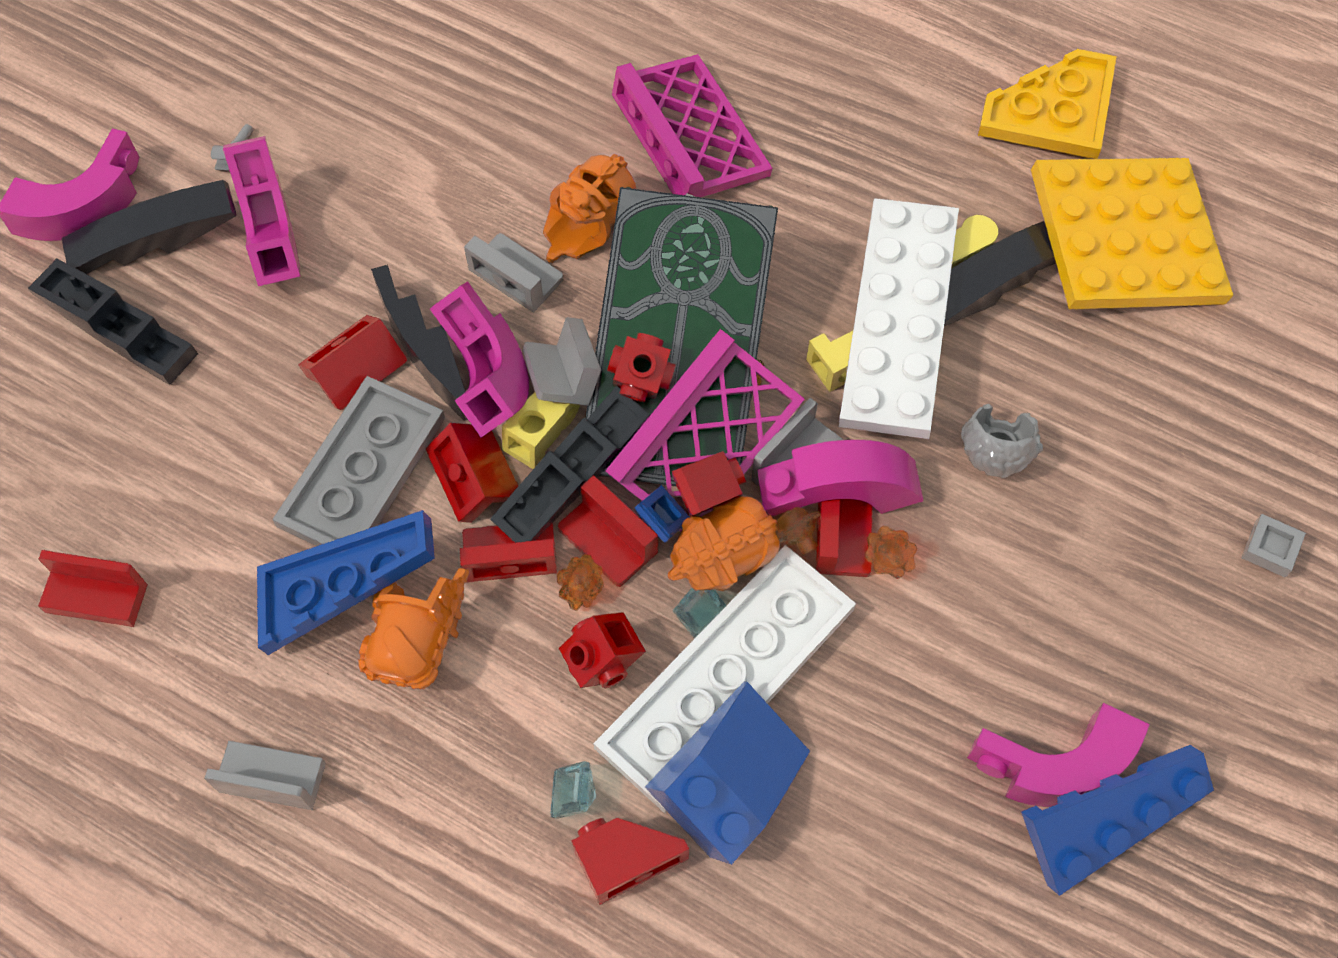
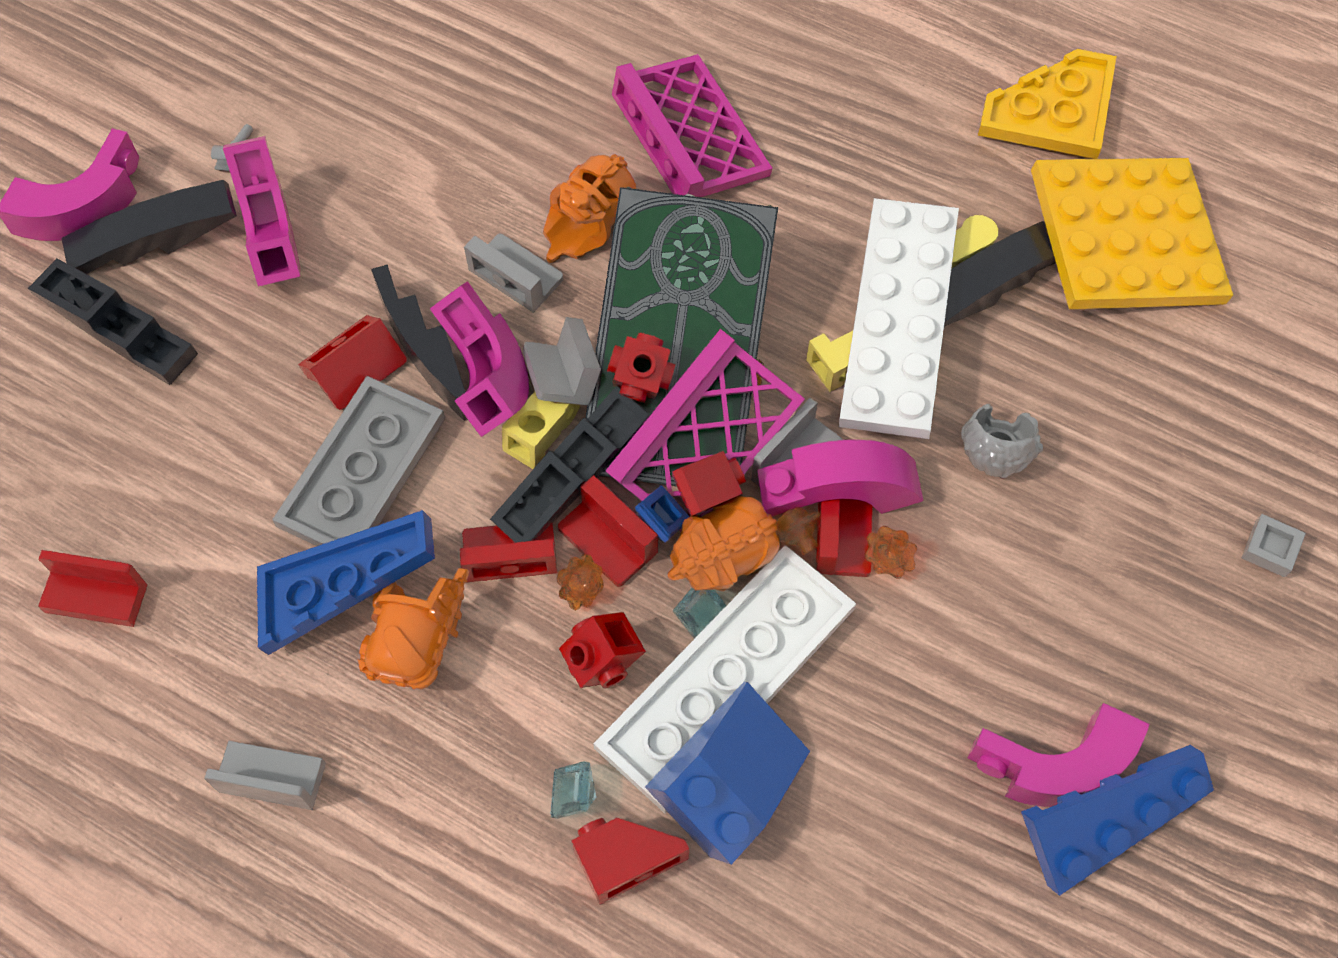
(470, 470): red panel -> none

